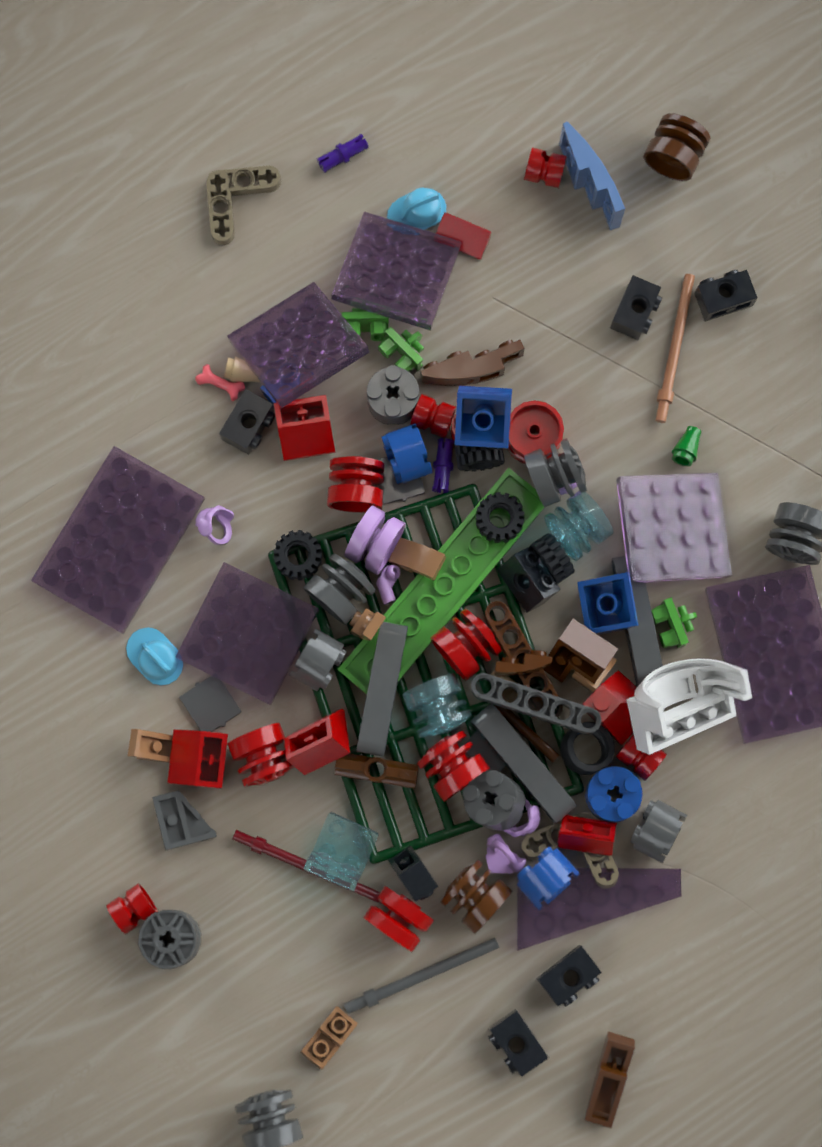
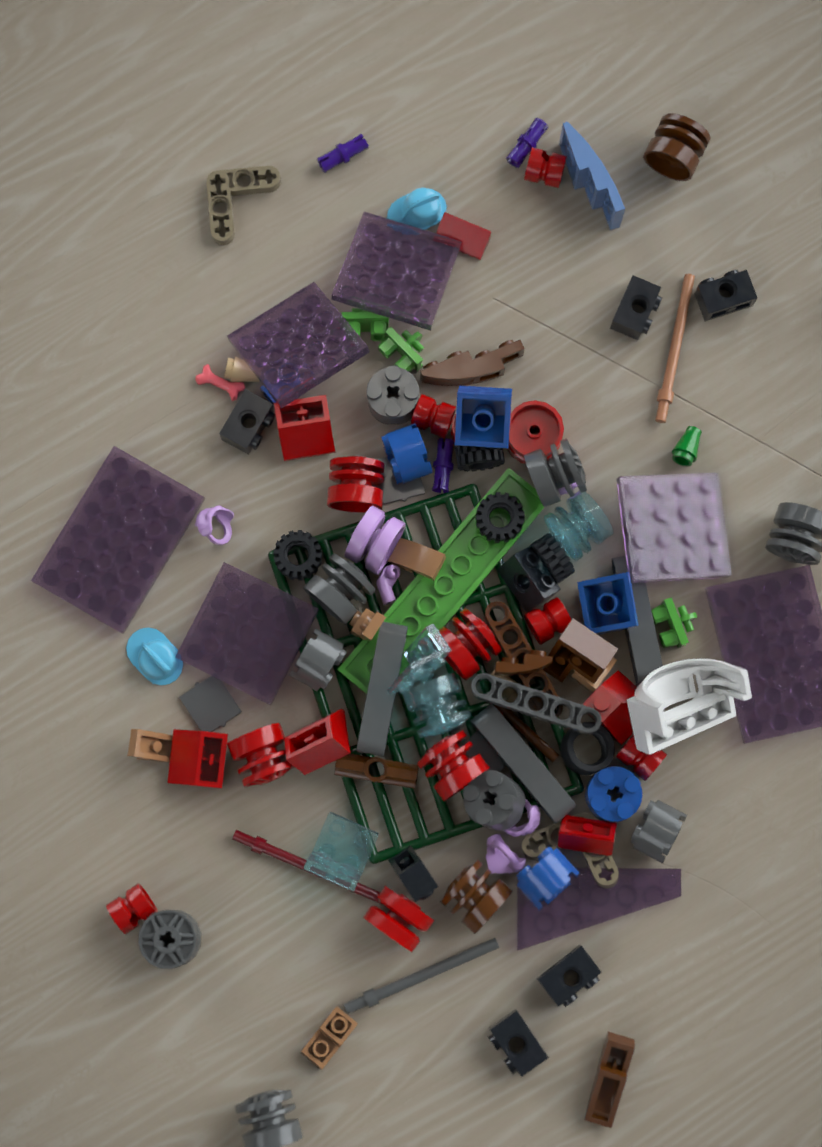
(179, 821): dark grey wing -> none
(424, 657): none -> clear light blue bracket
(526, 142): none -> dark purple pin
(547, 621): none -> red wheel

